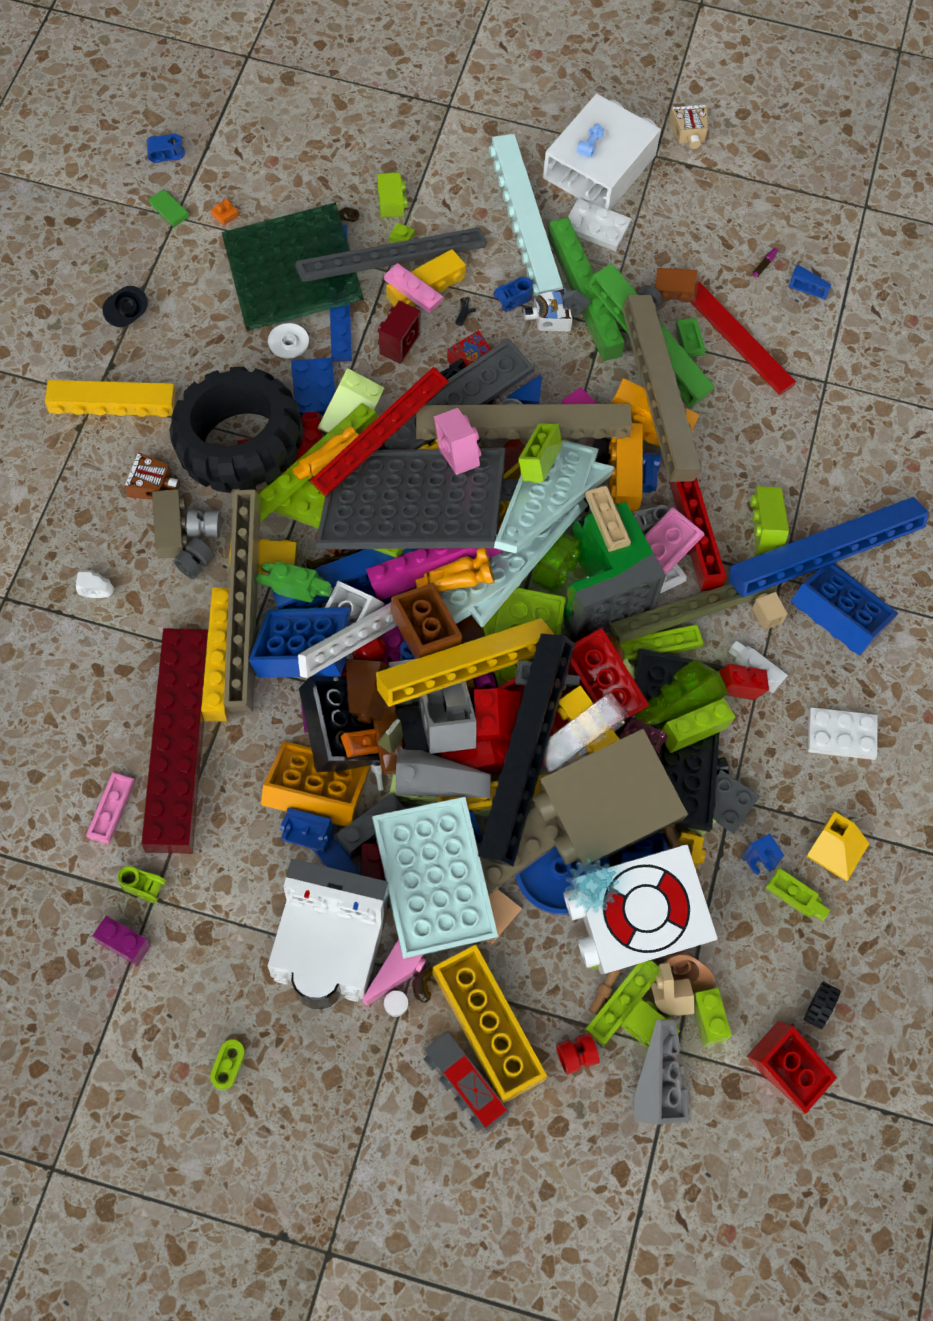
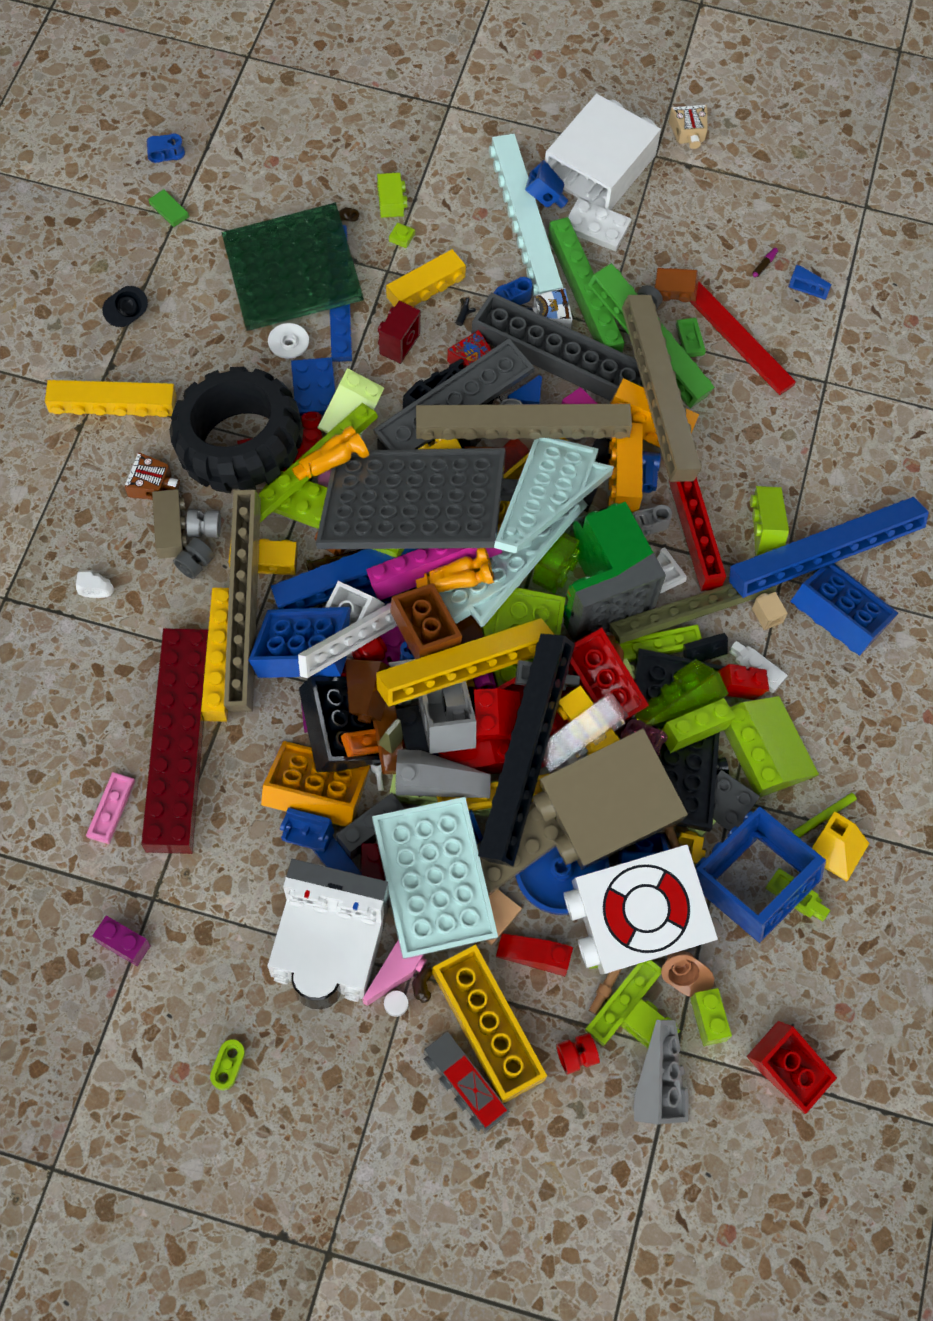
(145, 885): lime piece -> none
(224, 212): orange tile -> none
(294, 581): bright green hinge -> none
(379, 432): red tile -> none
(389, 254): dark grey plate -> none
(413, 288): bright pink plate -> none
(457, 441): bright pink brick -> none
(535, 953): none -> red slope
(540, 452): lime brick -> none
(546, 186): none -> blue torso
(556, 347): none -> dark grey brick
(576, 300): dark grey tile -> none
(588, 148): light blue bar -> none
(607, 518): tan tile -> none
(607, 883): clear light blue gear -> none
(672, 538): bright pink tile -> none
(672, 996): tan brick -> none
(706, 648): none -> black plate
(764, 851): blue hinge -> none
(768, 746): none -> lime slope
(785, 844): none -> blue window
(822, 1005): black tyre -> none
(824, 815): none -> lime bar
(842, 733): white plate -> none

